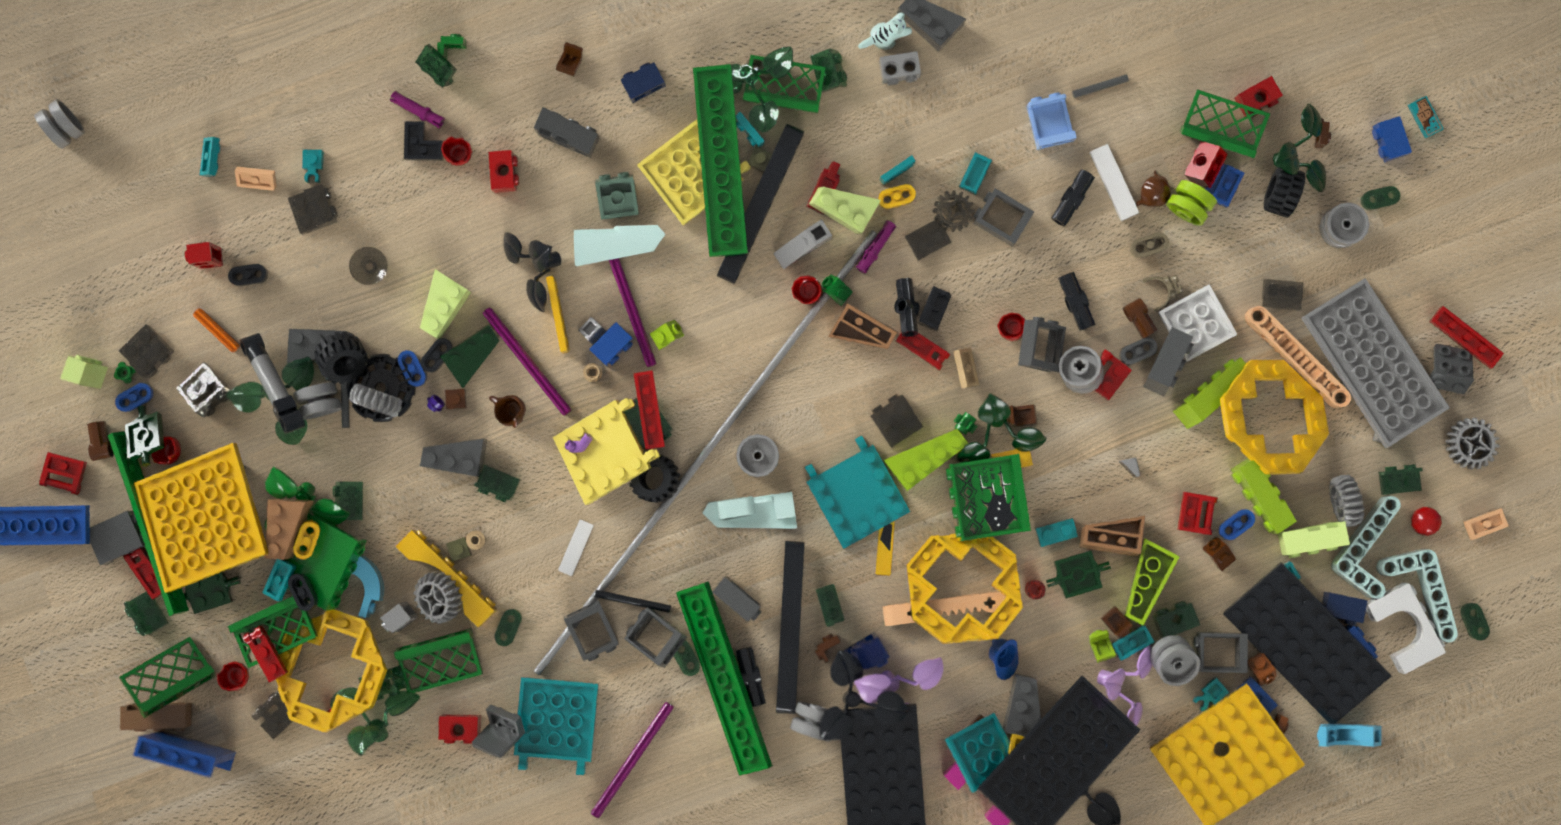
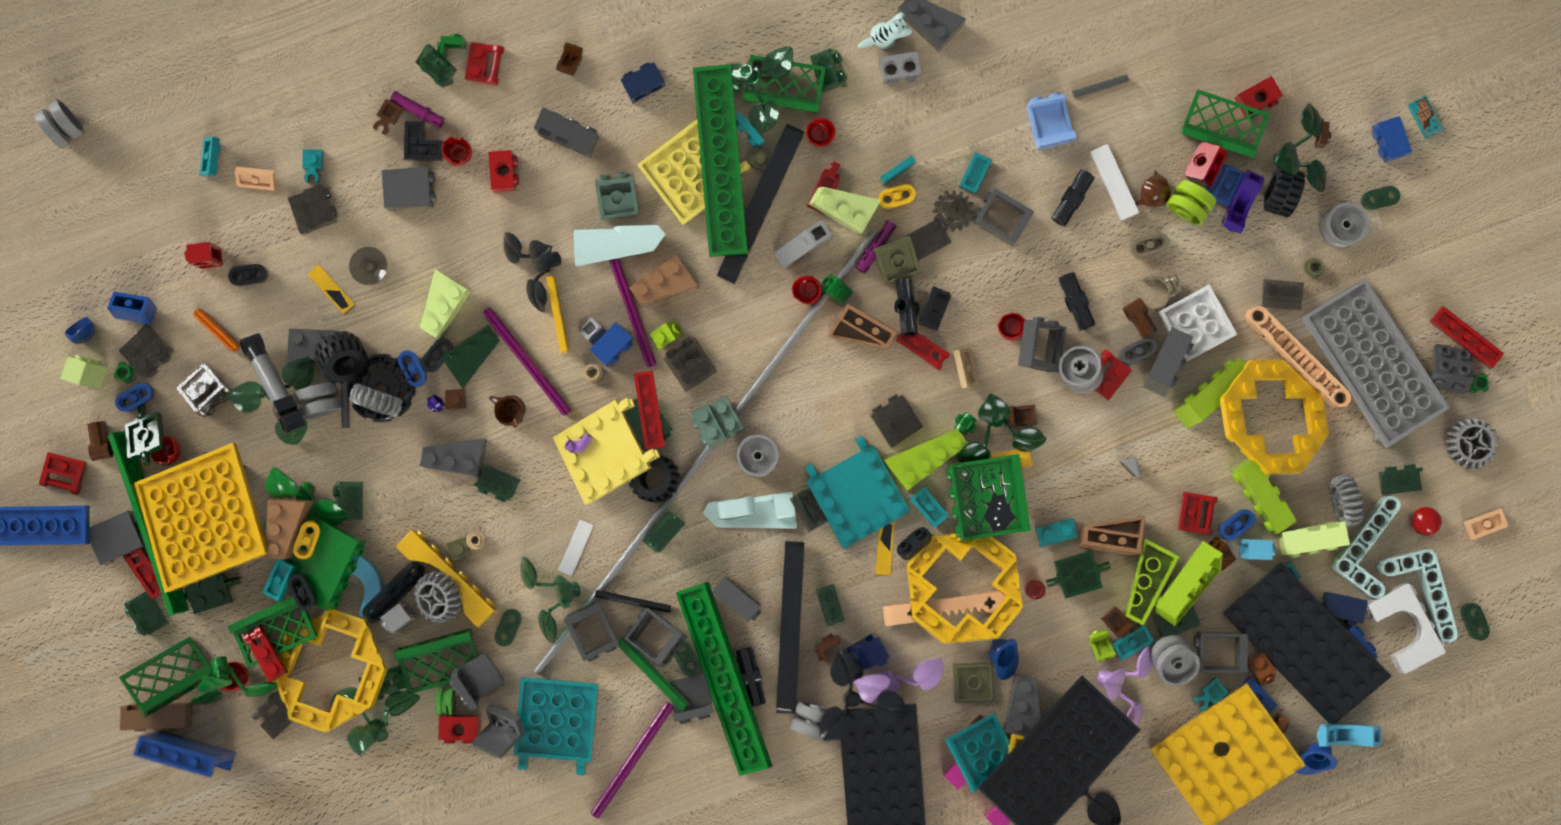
(81, 331): none -> blue hair
(132, 308): none -> blue brick
(220, 679): none -> green plant
(330, 289): none -> yellow sticker
(389, 114): none -> reddish brown plate
(393, 592): none -> black plate
(408, 188): none -> dark grey panel
(445, 702): none -> bright green wheel
(476, 680): none -> dark grey bracket
(478, 63): none -> red plate
(565, 591): none -> clear green plant
(653, 674): none -> green axle
(663, 282): none -> medium nougat wedge
(663, 532): none -> clear green panel
(689, 364): none -> clear smoke plate
(696, 692): none -> dark grey bracket
(717, 422): none -> sand green plate
(808, 510): none -> clear smoke plate
(820, 132): none -> red hair
(897, 260): none -> olive tile
(914, 543): none -> black plate
(929, 507): none -> teal plate
(973, 682): none -> olive tile
(1189, 584): none -> lime wedge
(1238, 209): none -> dark purple arch
(1256, 549): none -> medium azure brick
(1317, 759): none -> blue piece
(1319, 265): none -> olive plate
(1482, 378): none -> green plate

